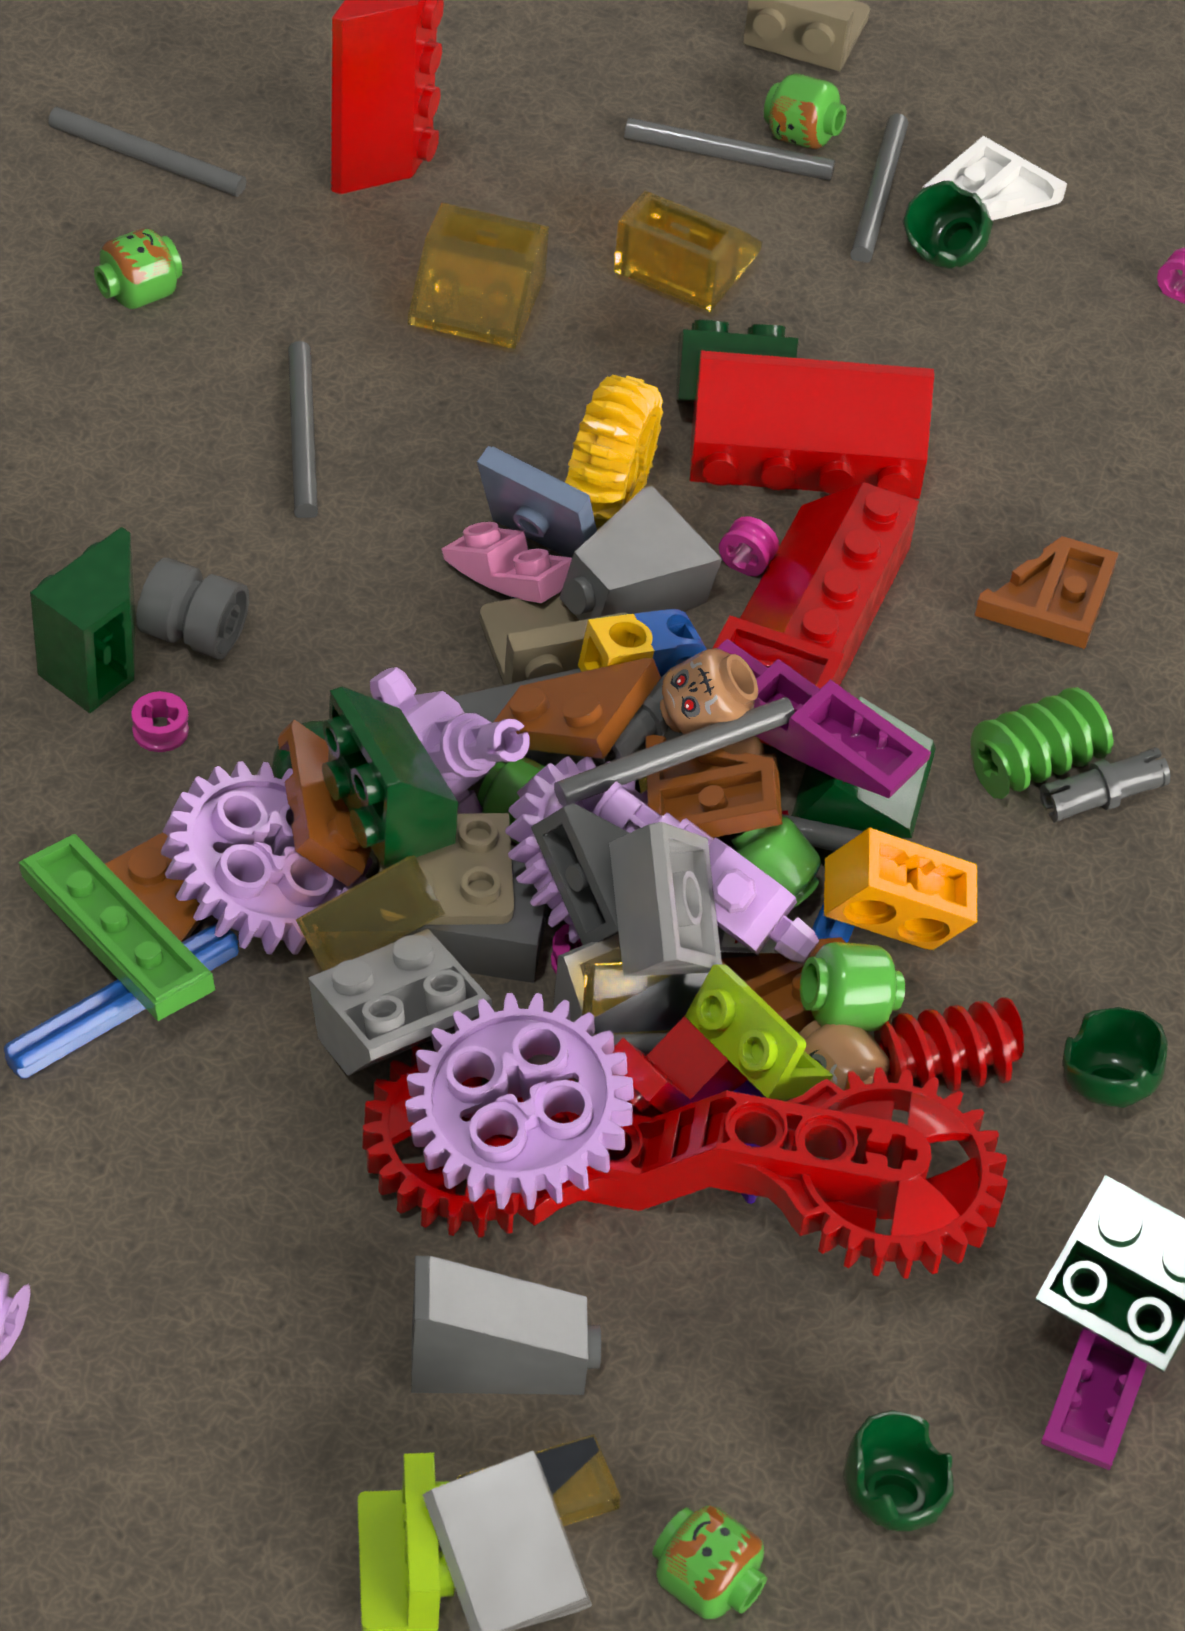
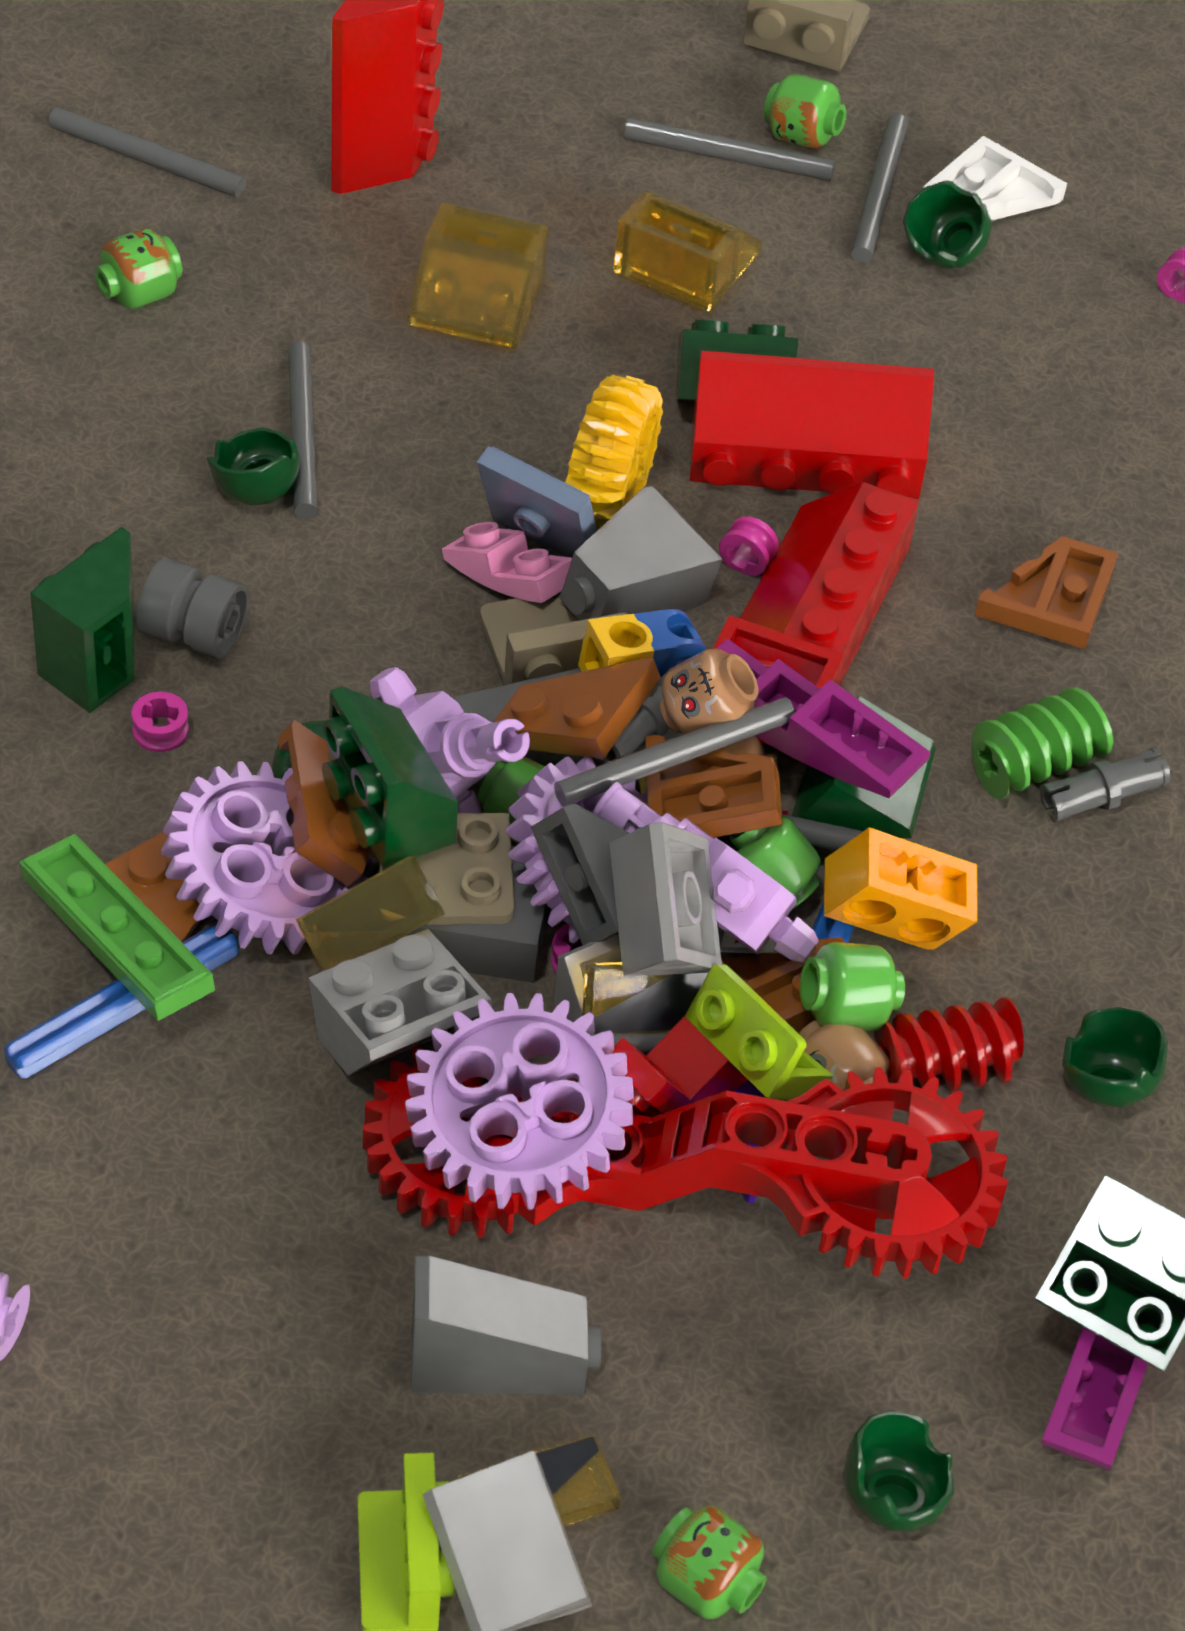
(255, 466): none -> dark green hair

